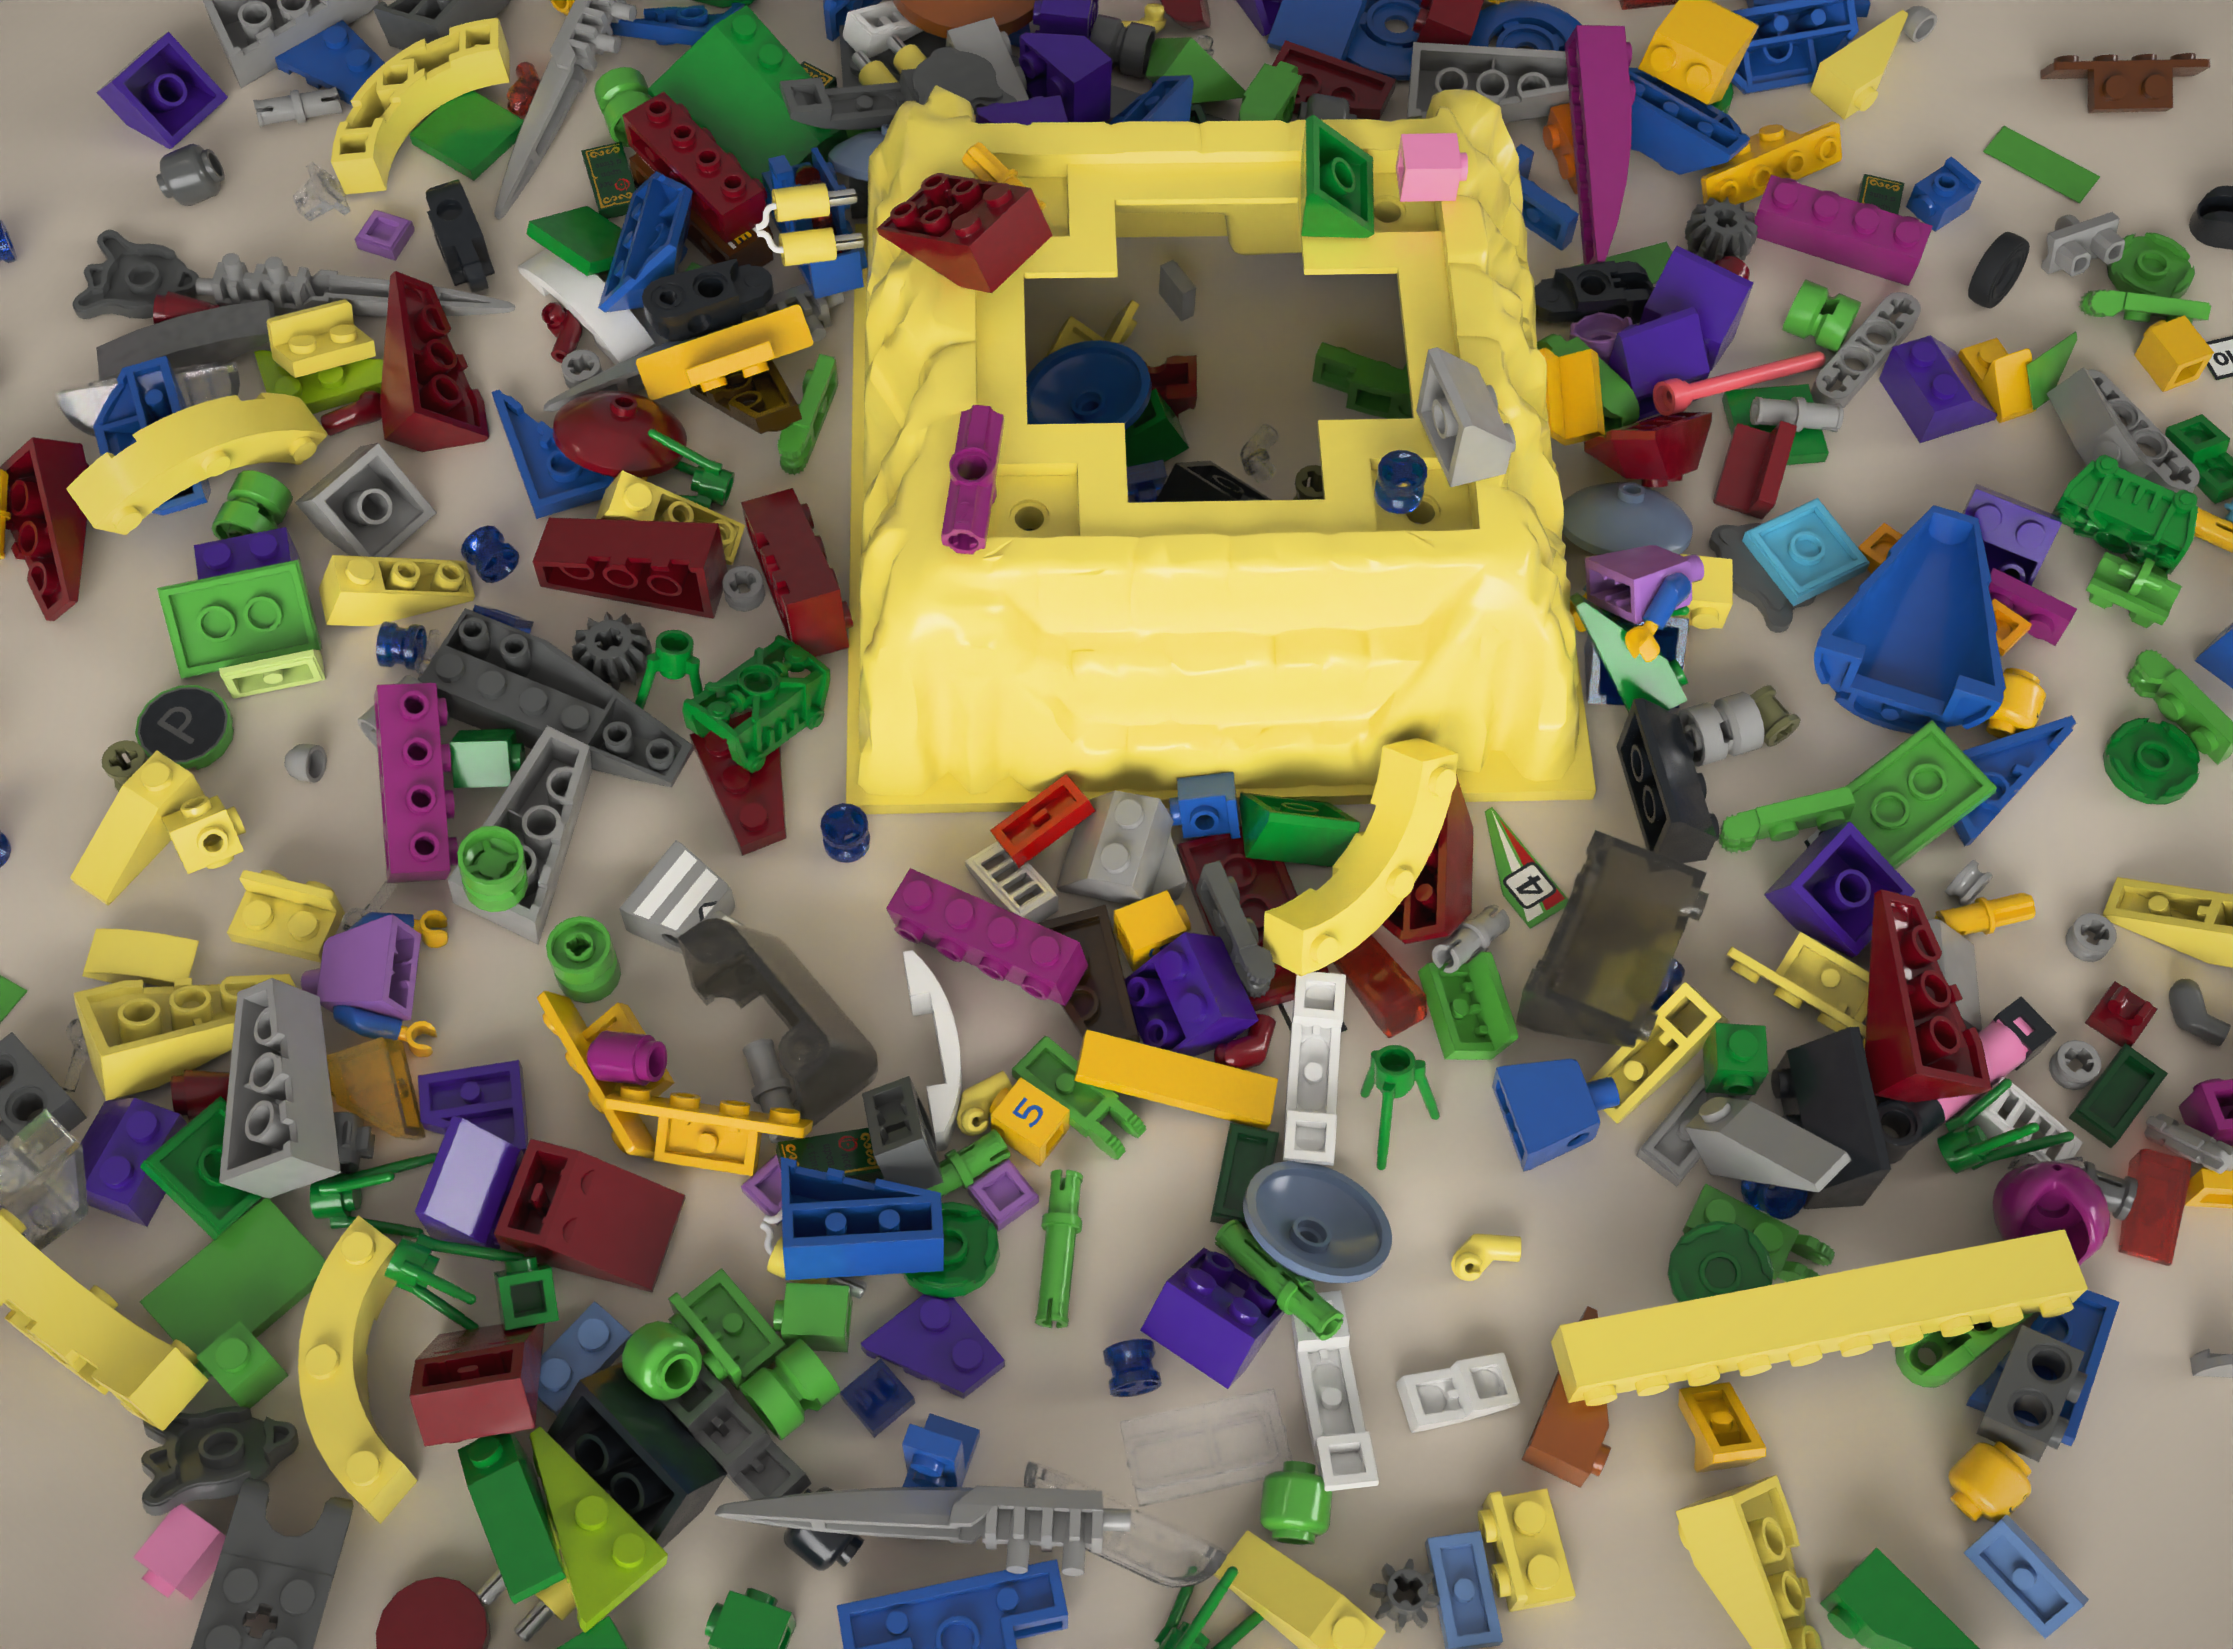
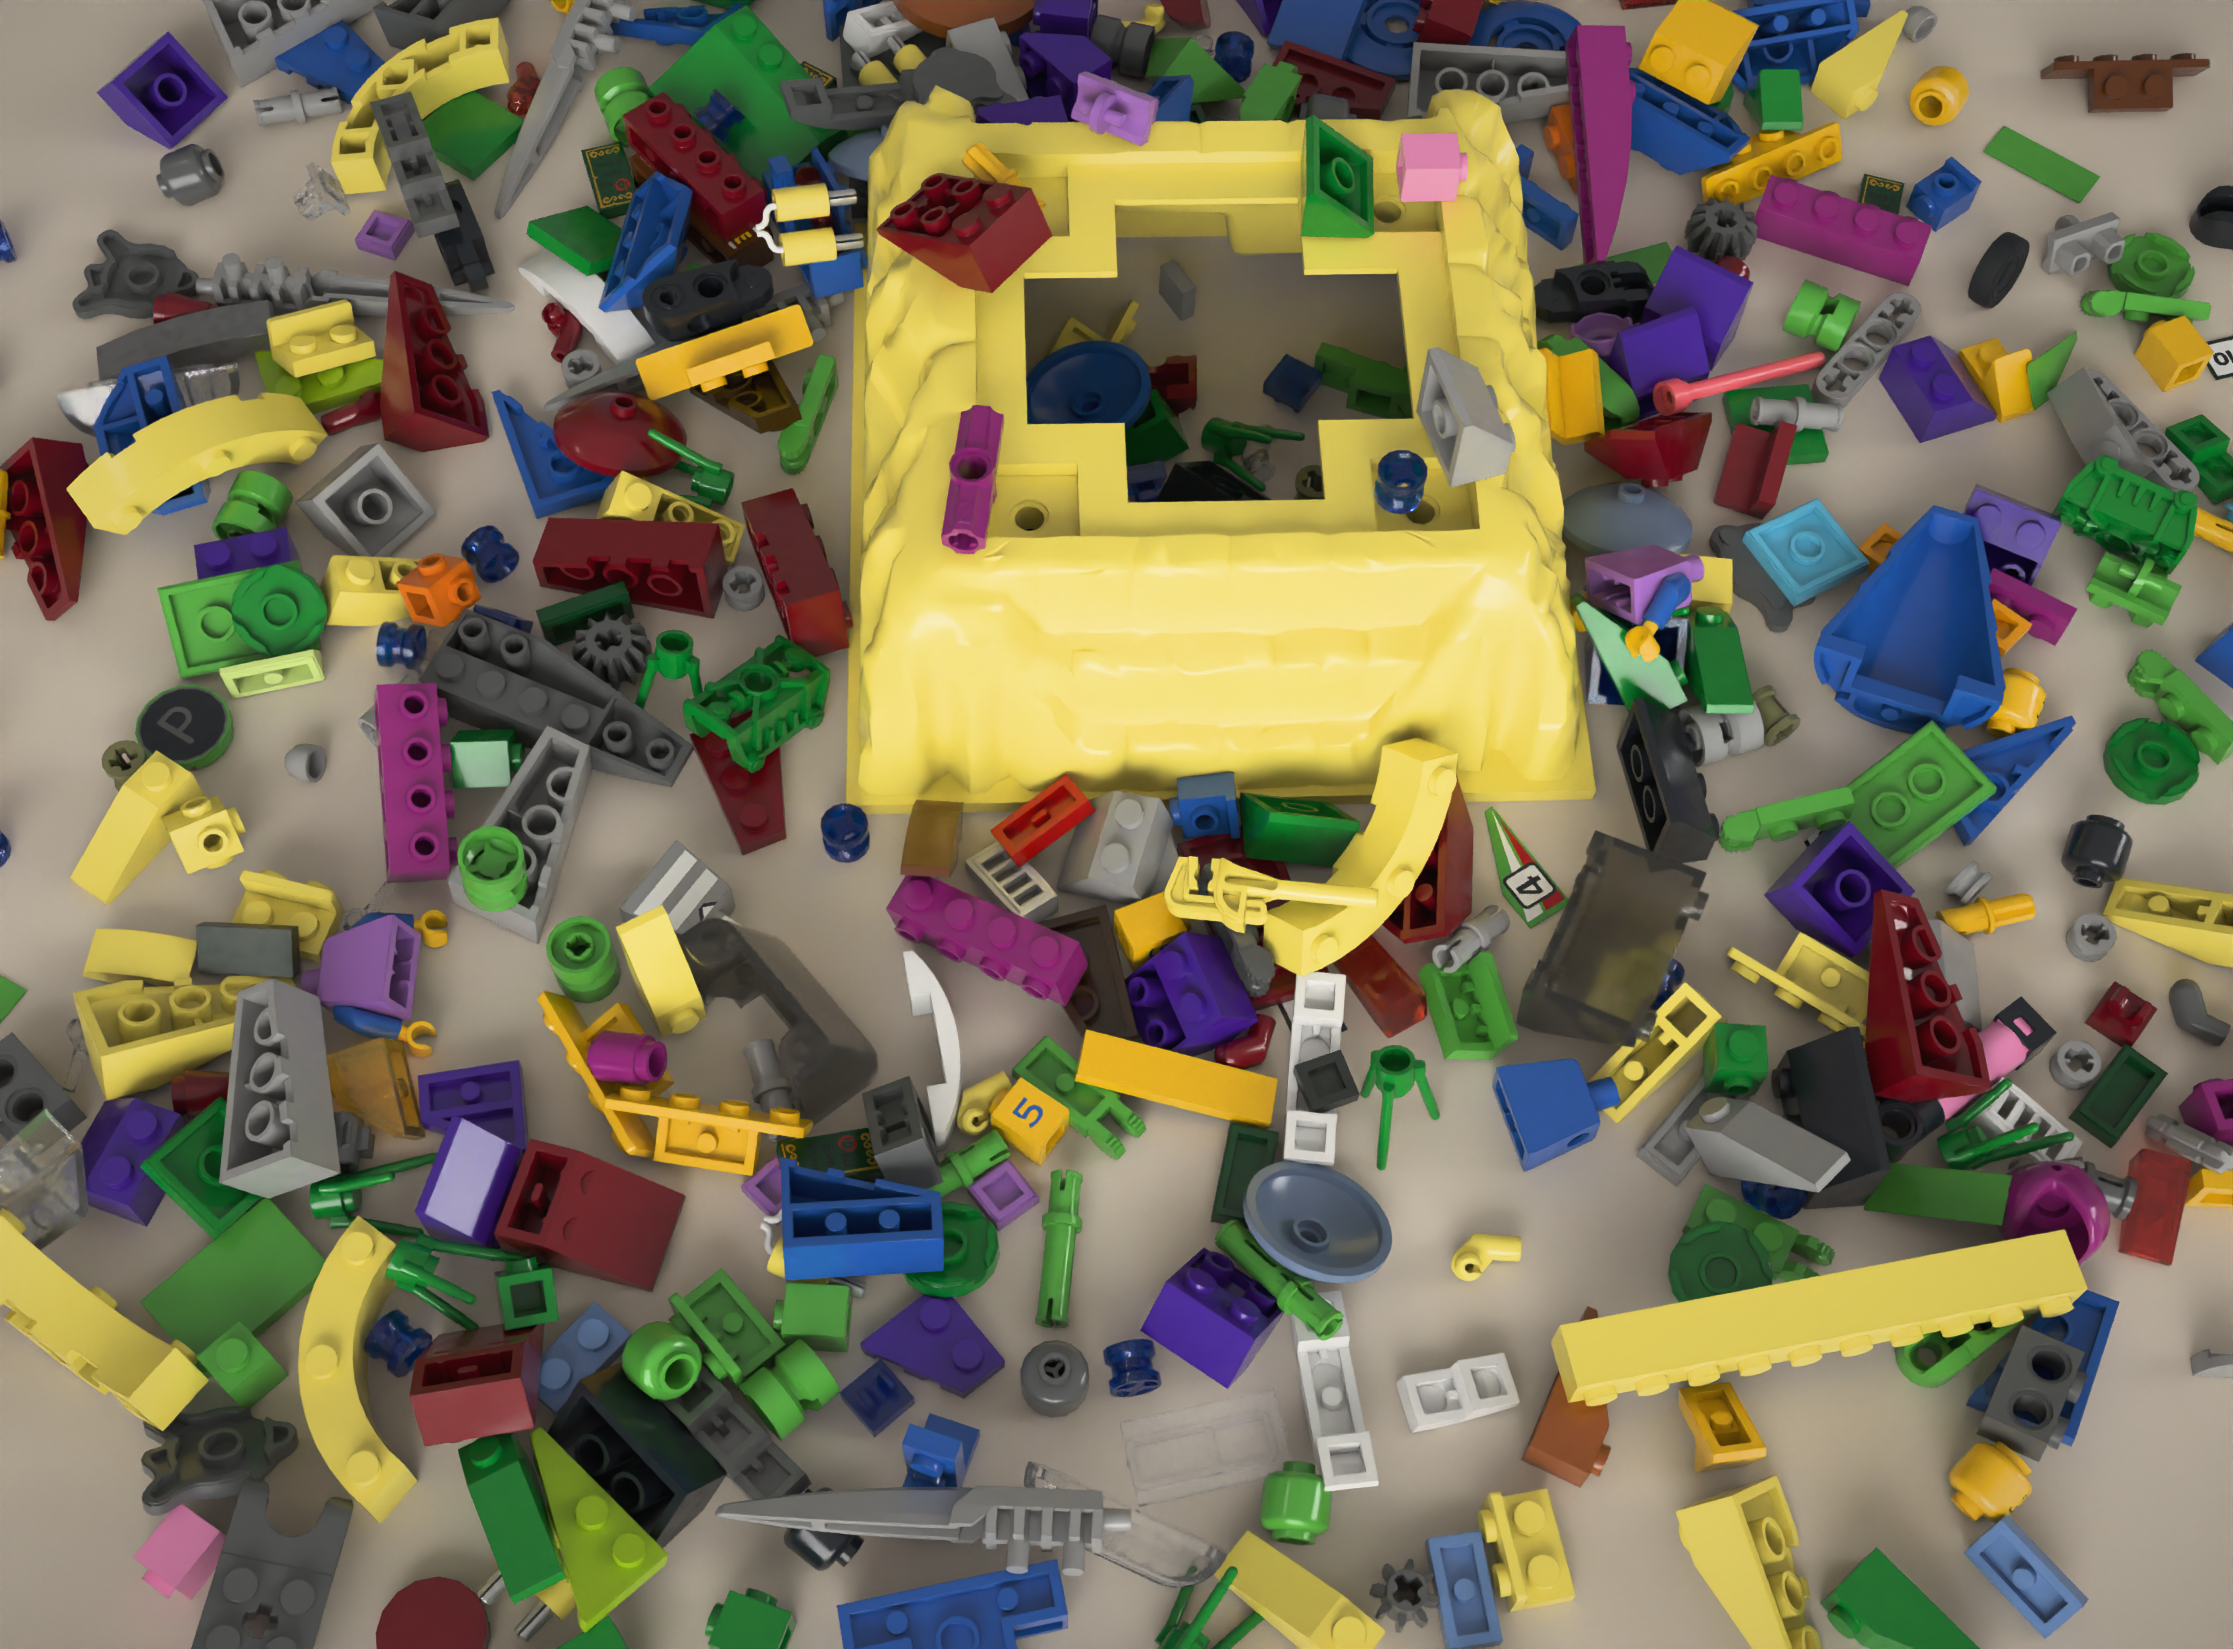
(248, 949): none -> pearl dark grey tile
(279, 610): none -> green tile
(396, 1342): none -> clear blue wheel
(415, 164): none -> flat silver slope
(439, 589): none -> orange brick
(564, 618): none -> dark green tile
(661, 972): none -> light yellow slope
(719, 115): none -> clear blue wheel
(932, 838): none -> reddish brown slope
(1058, 1394): none -> dark grey head
(1114, 108): none -> medium lavender hips
(1230, 440): none -> green plant
(1234, 54): none -> clear blue wheel
(1240, 894): none -> light yellow piece
(1292, 382): none -> tile
(1326, 1082): none -> pearl dark grey tile
(1716, 663): none -> green slope
(1776, 100): none -> green slope
(1939, 95): none -> yellow head
(1942, 1194): none -> bright green sticker
(2097, 851): none -> black head

